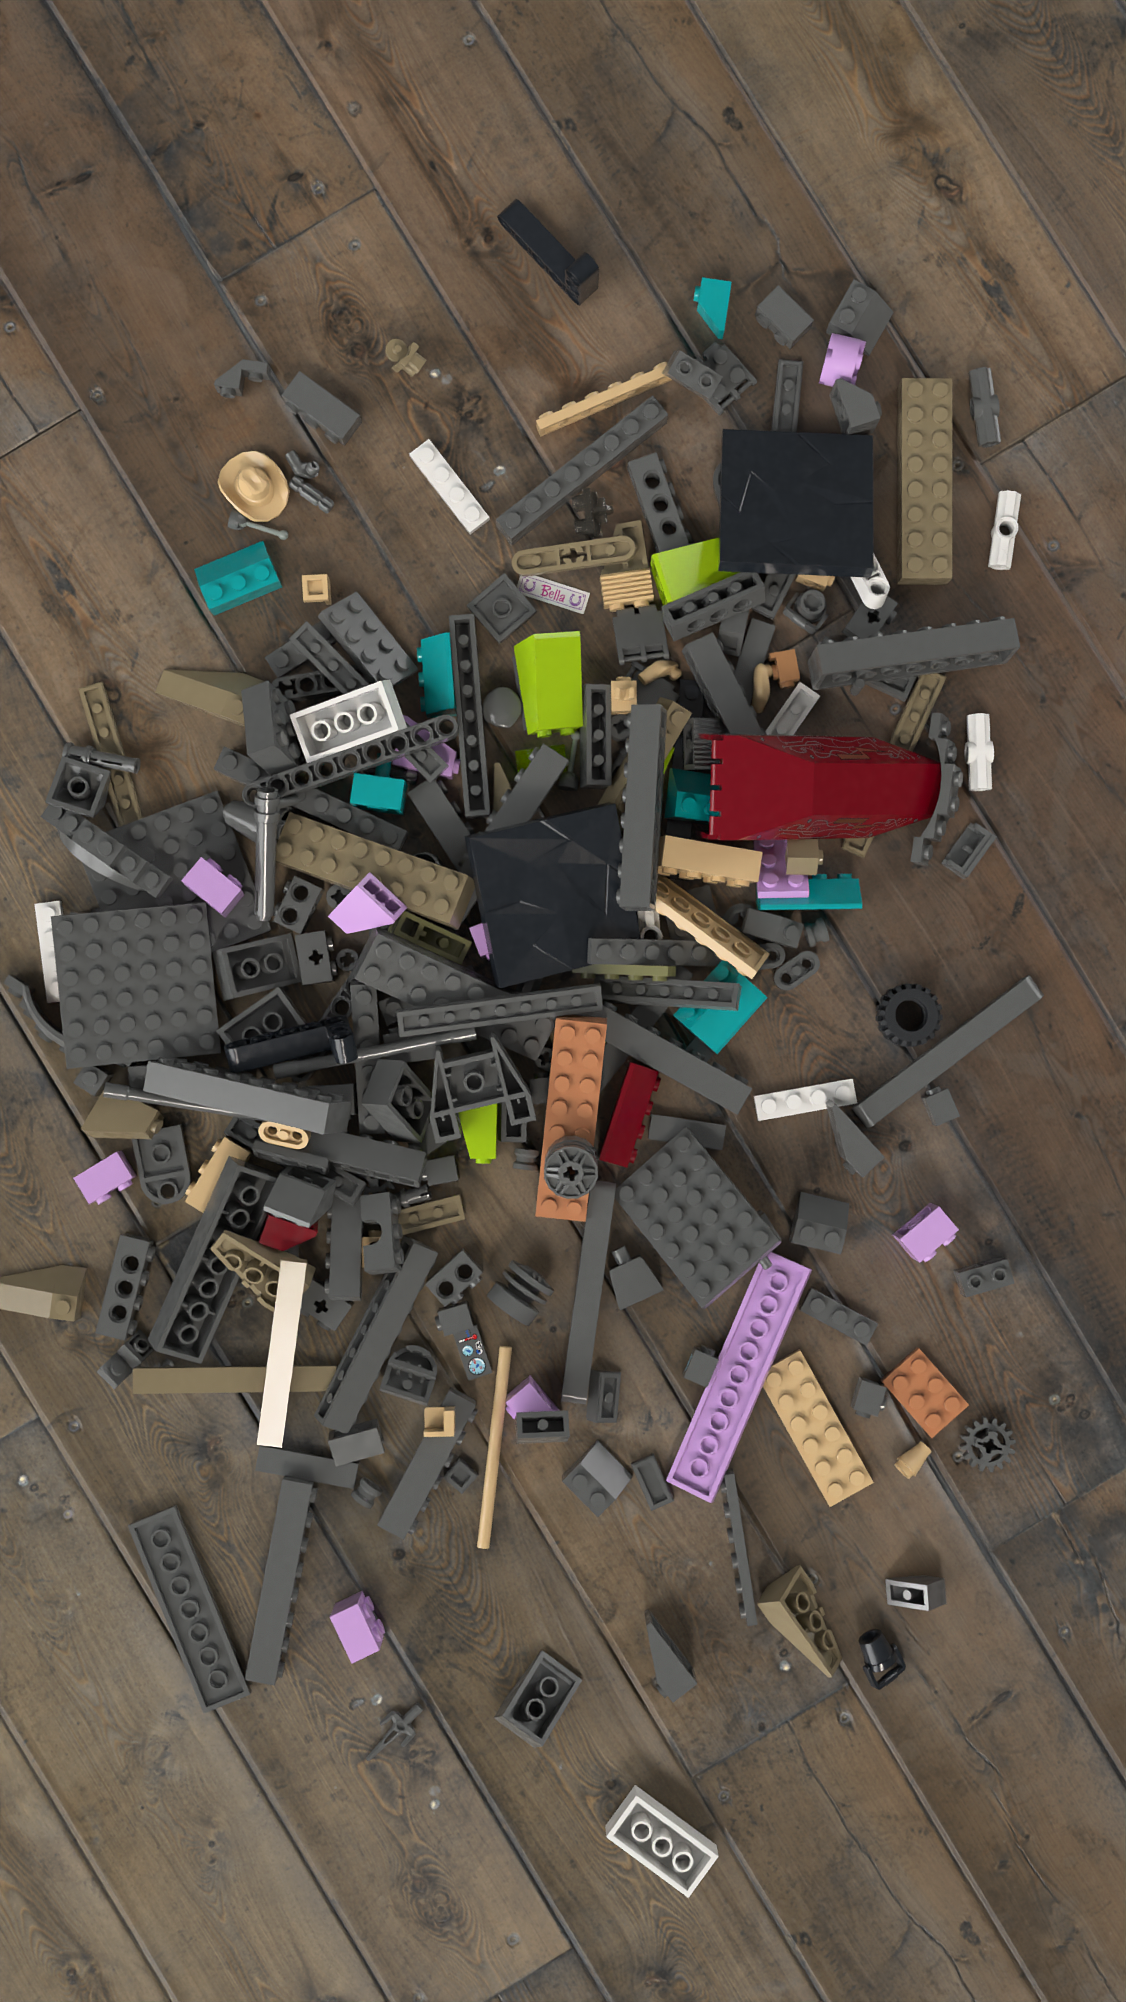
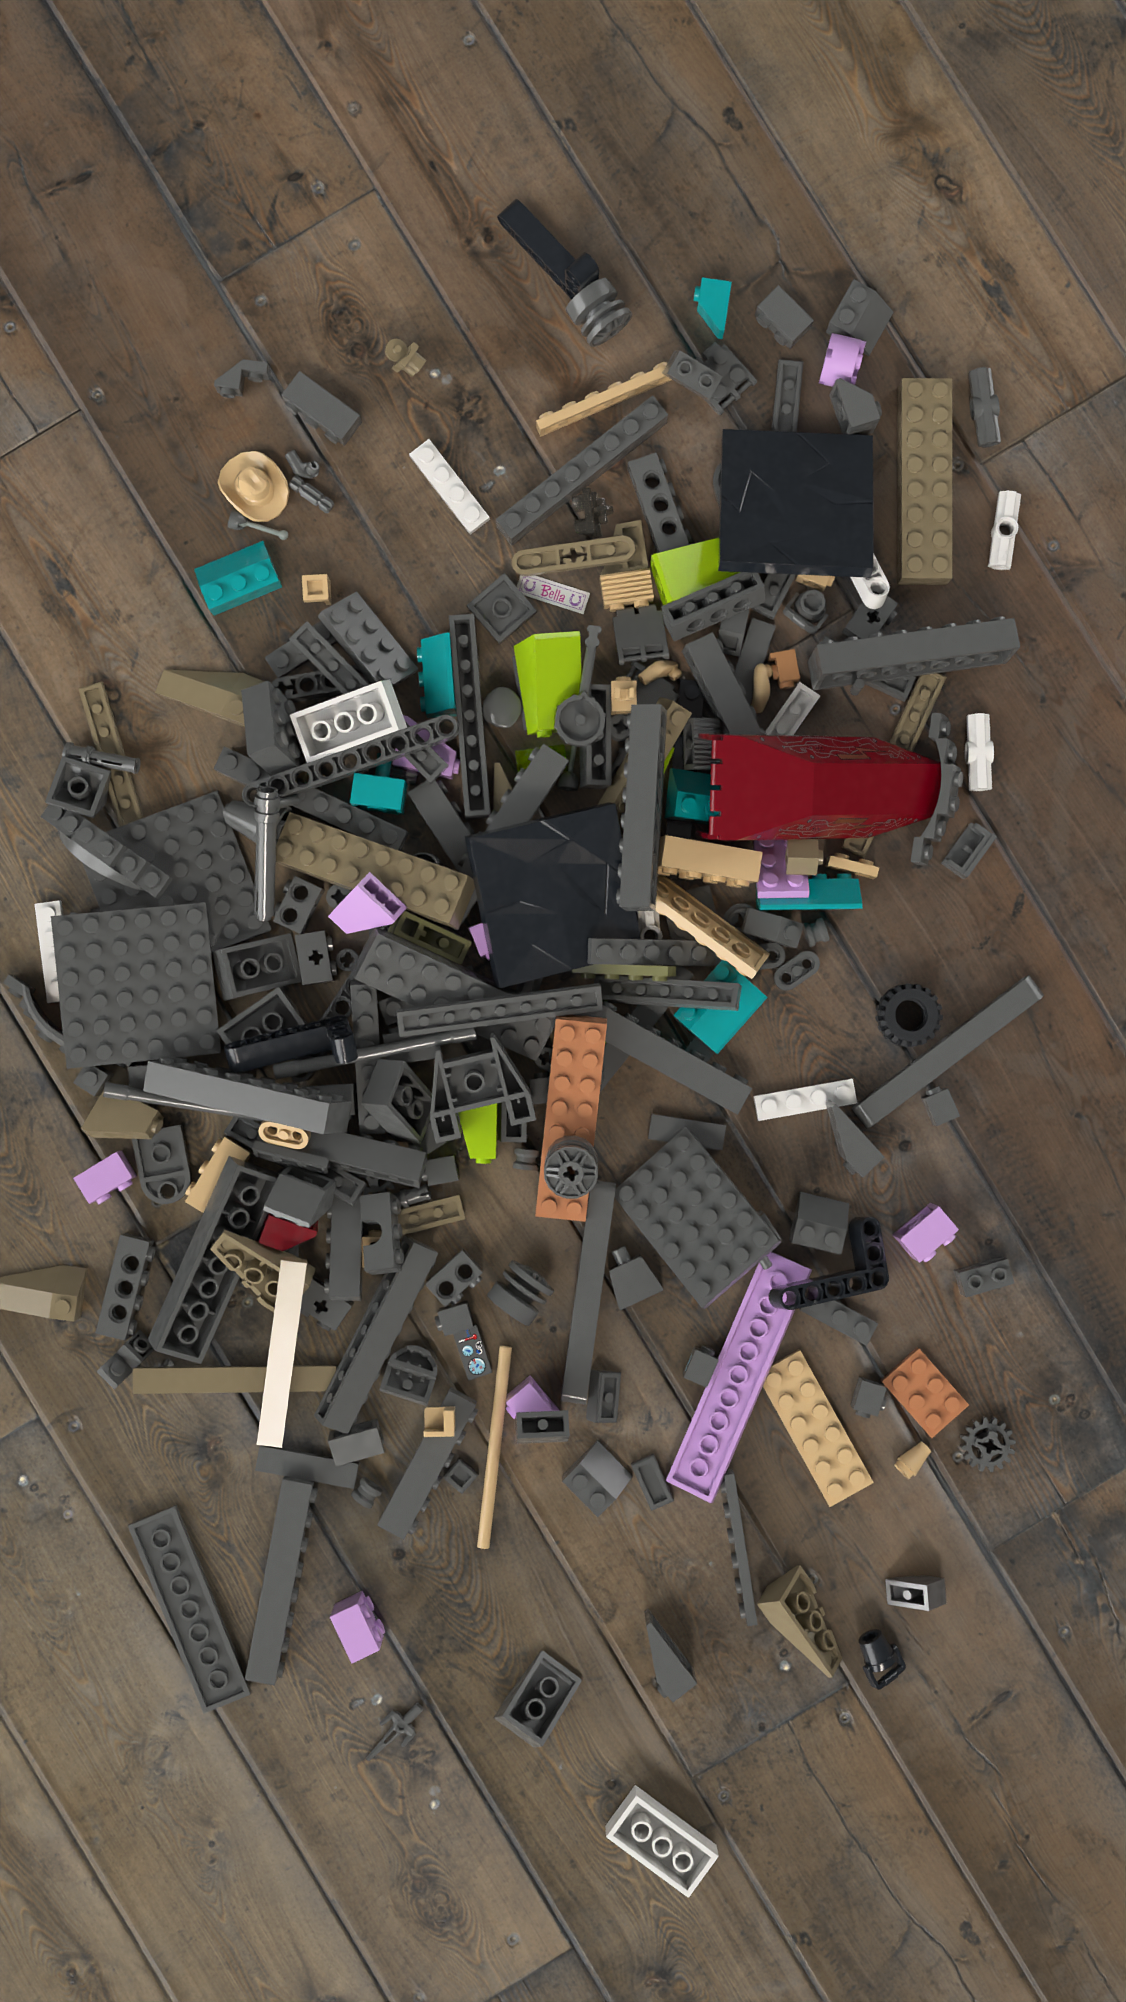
(213, 887): lavender brick -> none
(581, 718): none -> dark grey piece
(598, 312): none -> dark grey wheel
(628, 1114): dark red slope -> none
(840, 1281): none -> black beam
(862, 868): none -> tan plate

